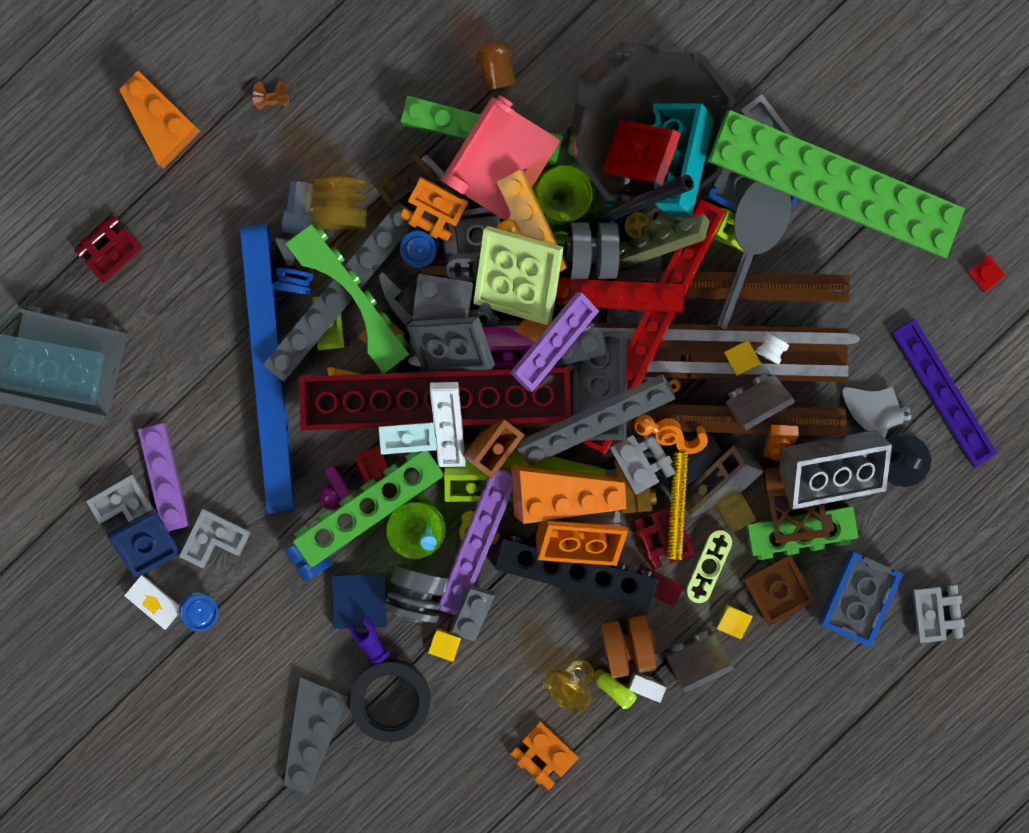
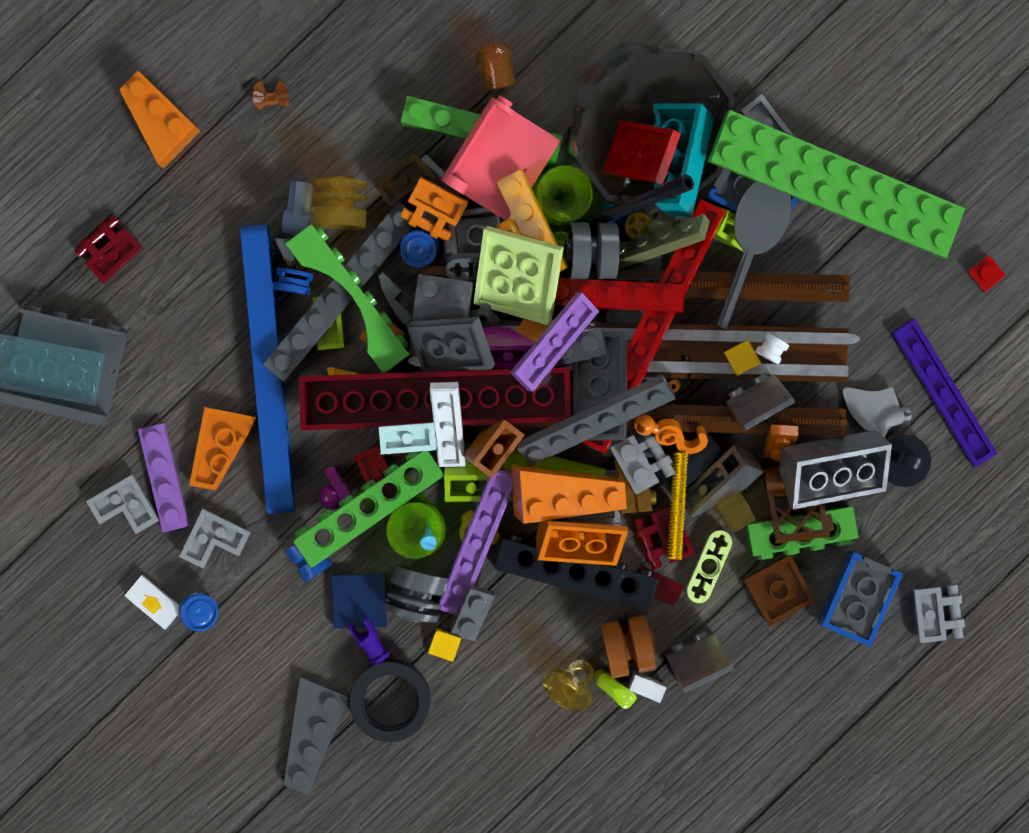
(144, 543): dark blue tile -> none
(217, 446): none -> orange wing
(550, 749): orange plate -> none
(734, 621): yellow slope -> none

